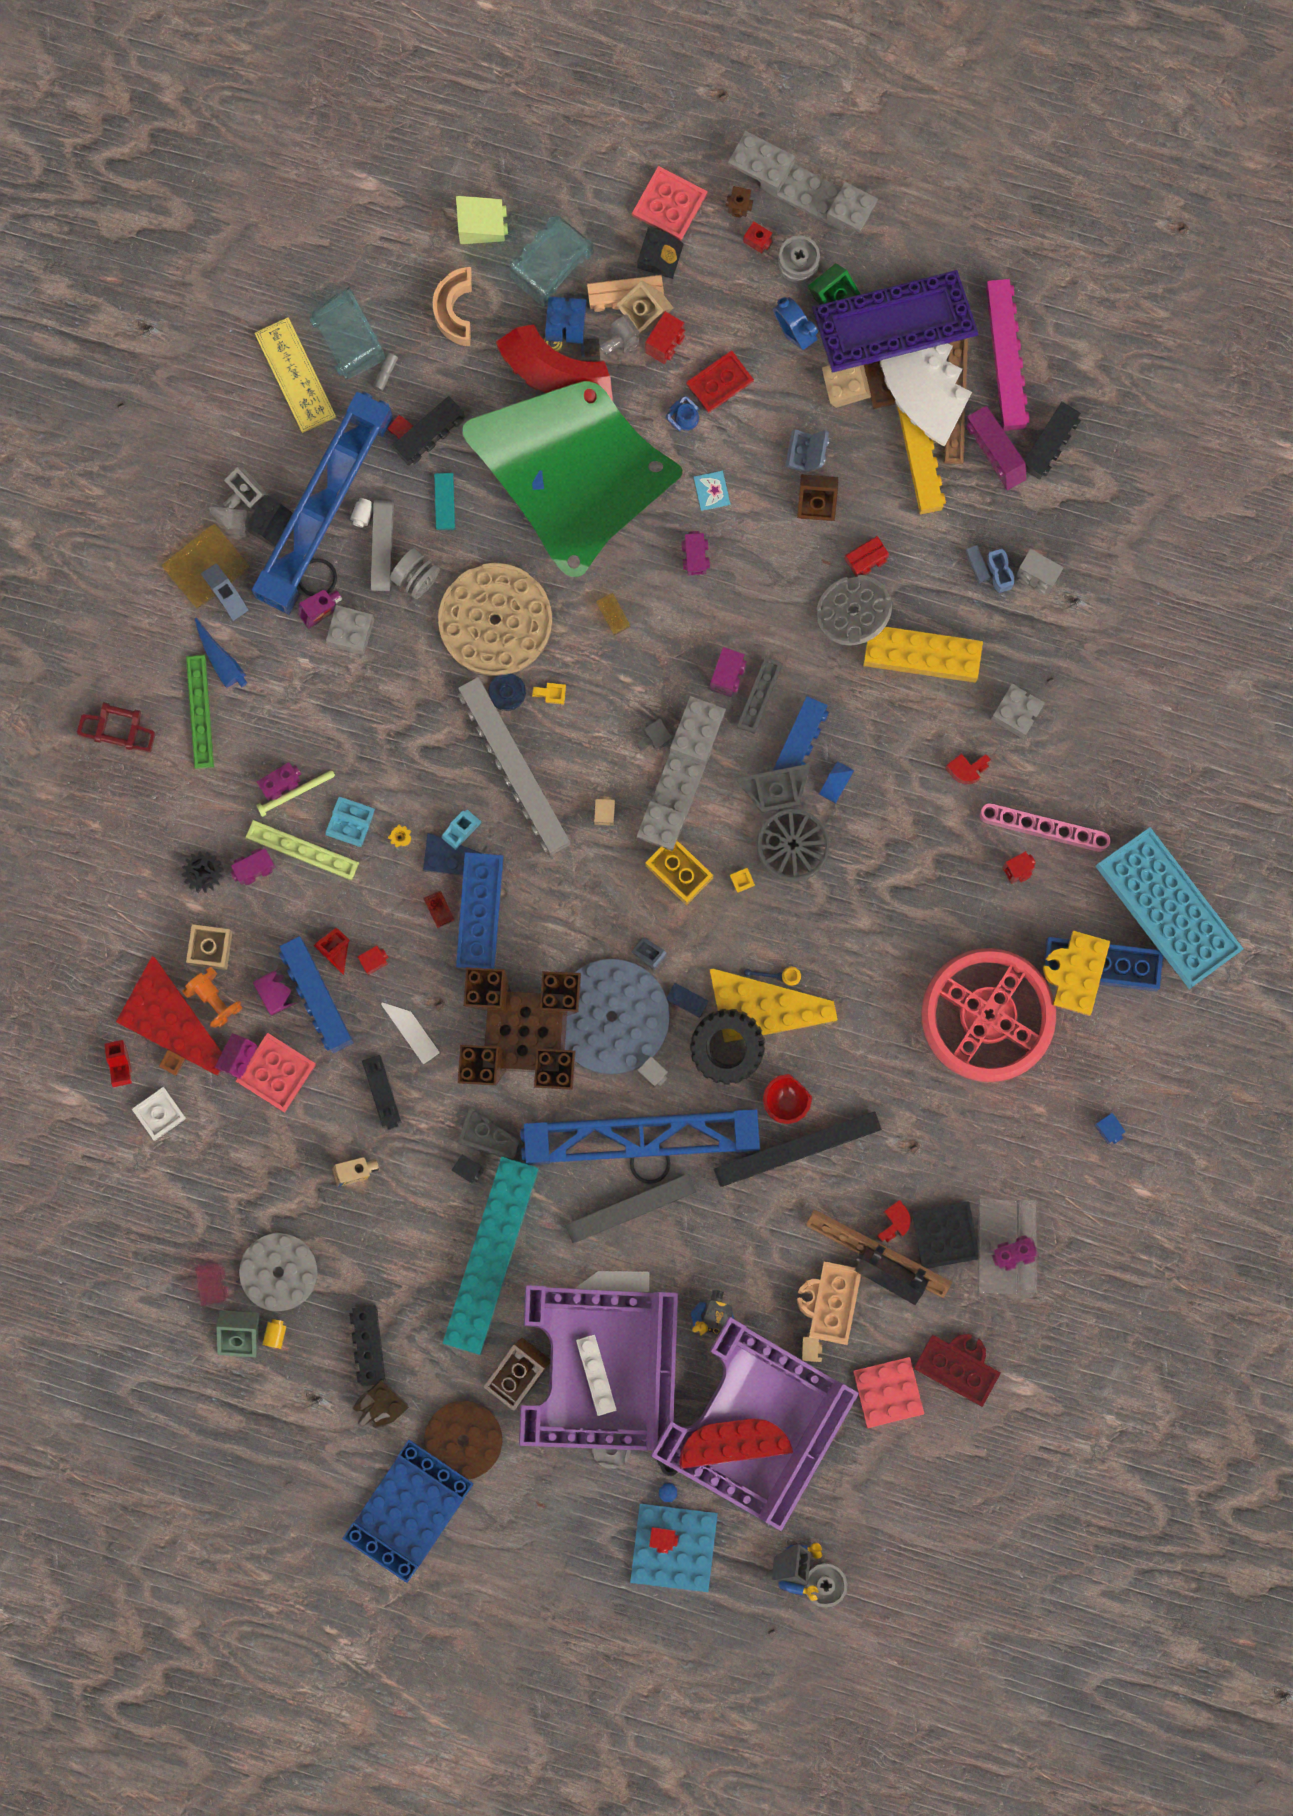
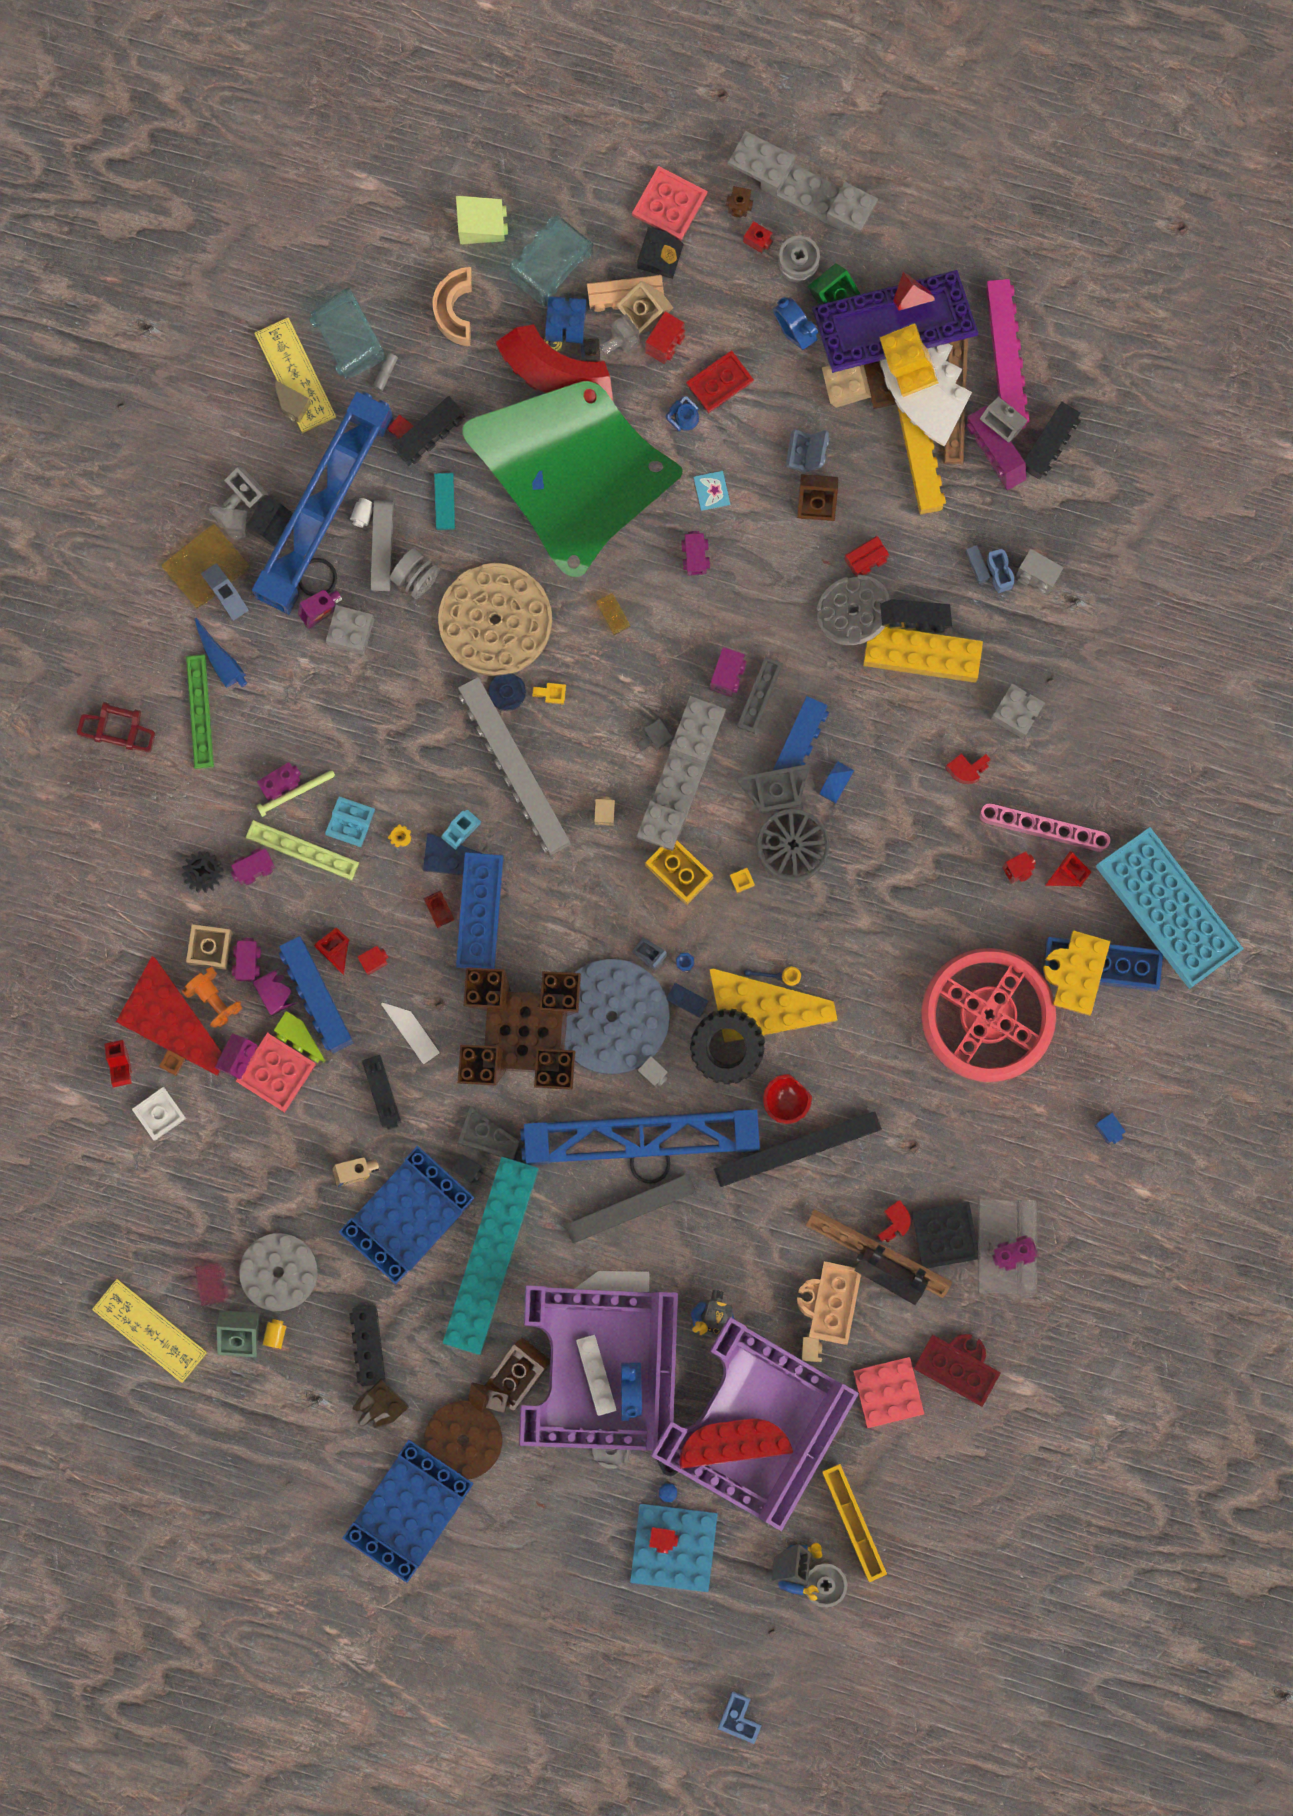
(149, 1330): none -> light yellow tile
(246, 956): none -> magenta brick
(292, 403): none -> dark tan slope
(295, 1031): none -> lime slope
(407, 1215): none -> blue slope
(488, 1397): none -> reddish brown slope
(631, 1390): none -> blue piece
(685, 962): none -> blue tile
(733, 1721): none -> medium blue brick
(854, 1523): none -> yellow brick
(909, 360): none -> yellow bracket
(911, 293): none -> red slope
(916, 615): none -> black brick
(1003, 419): none -> light grey brick
(1070, 872): none -> red slope

